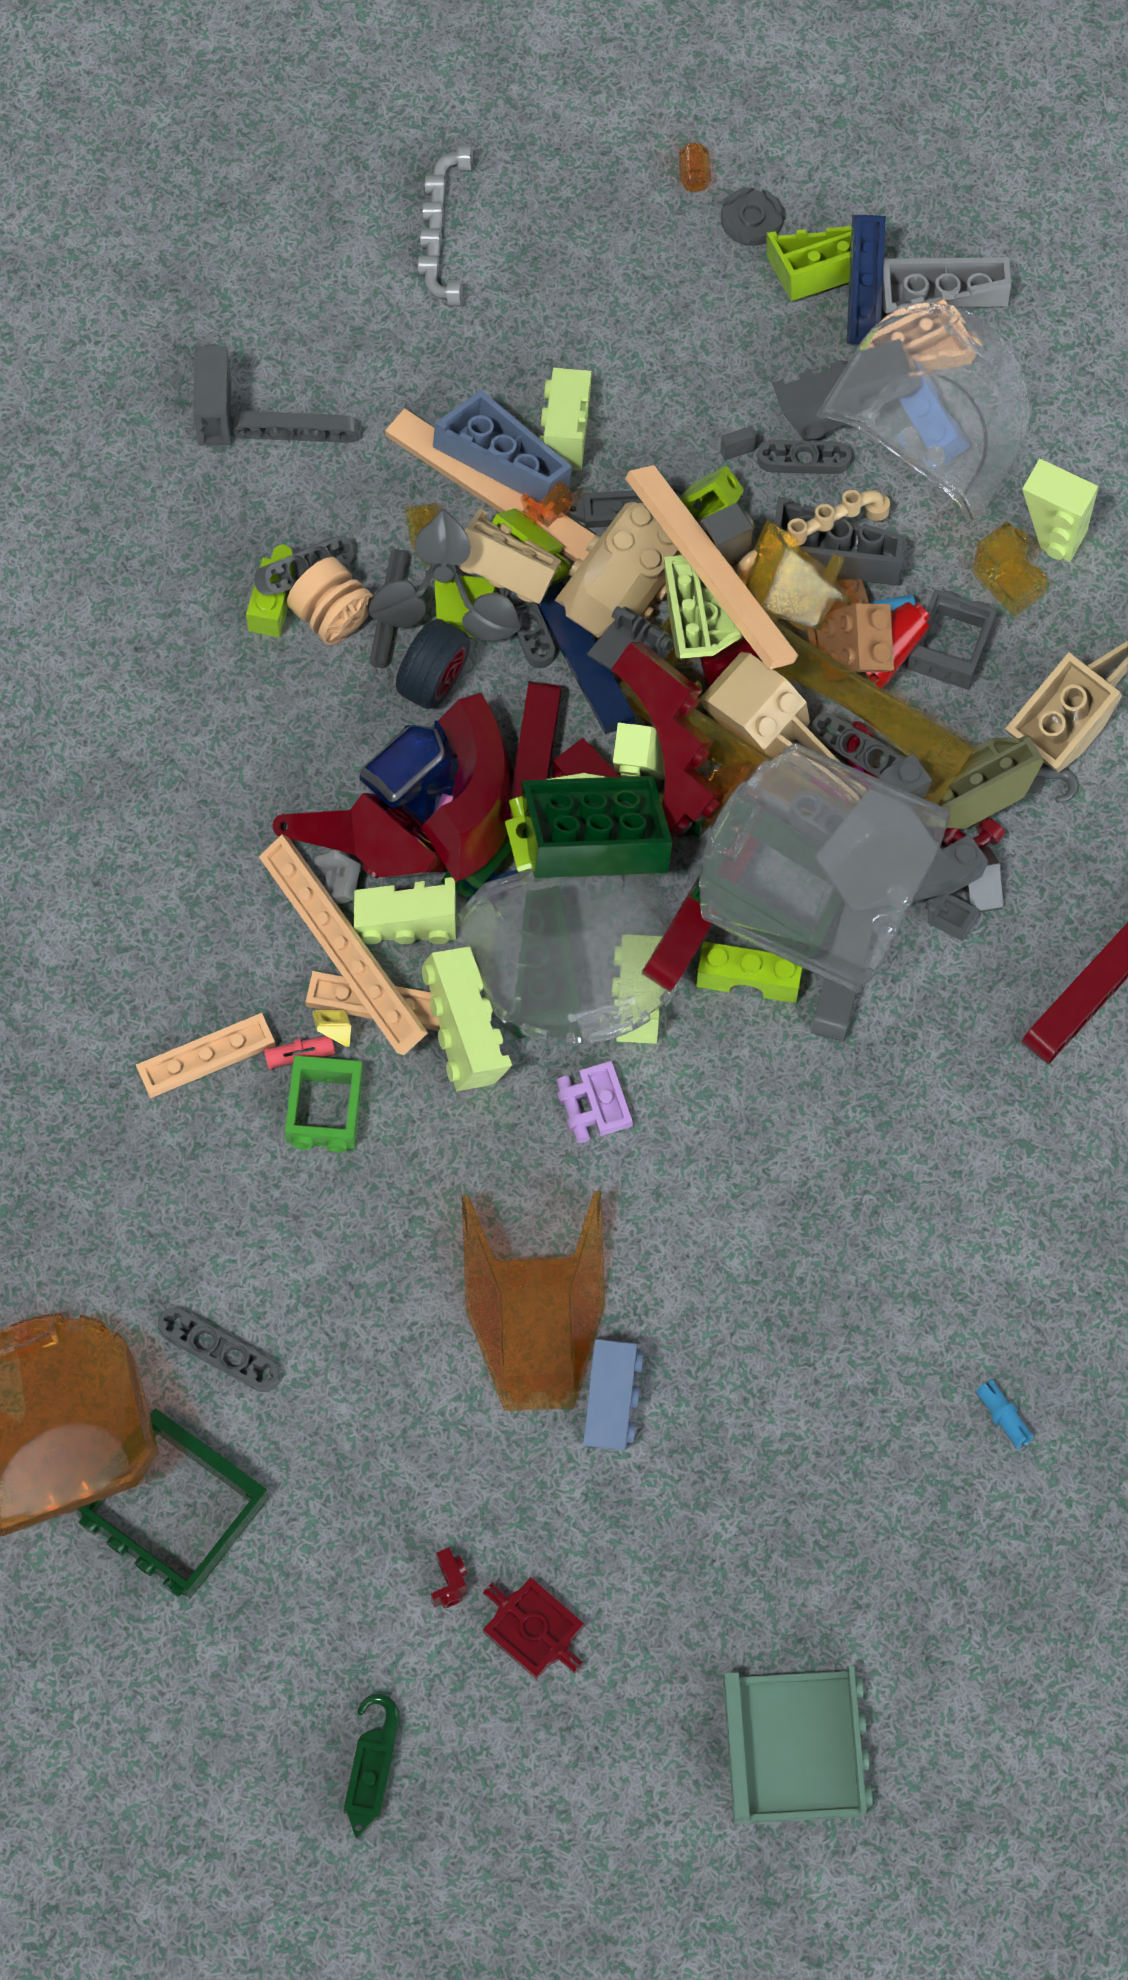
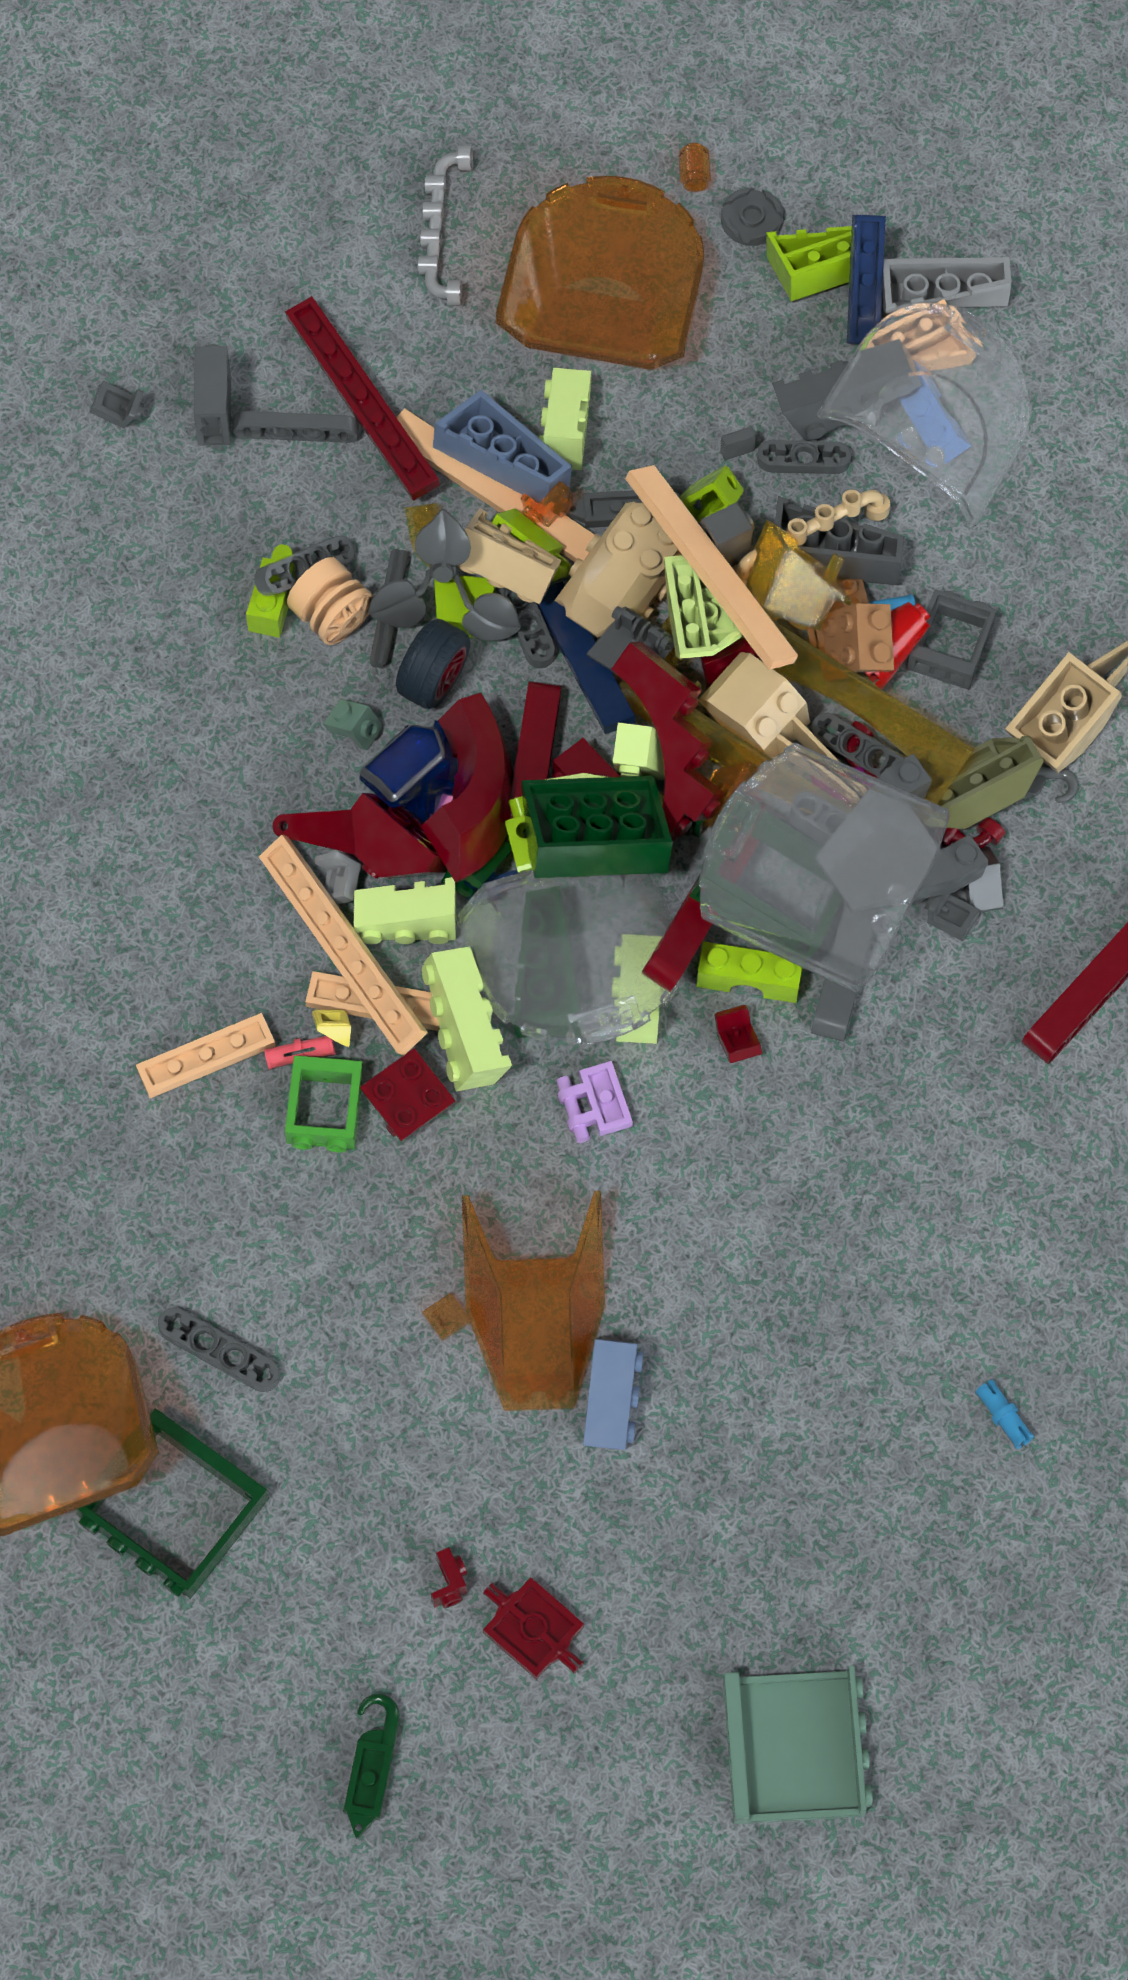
(117, 405): none -> dark grey bracket
(355, 722): none -> sand green bracket
(362, 398): none -> dark red plate
(407, 1095): none -> dark red hinge
(446, 1317): none -> clear orange tile
(604, 274): none -> clear orange windscreen
(737, 1034): none -> dark red bracket
(1004, 570): clear yellow brick -> none
(1059, 508): yellowish green wedge -> none

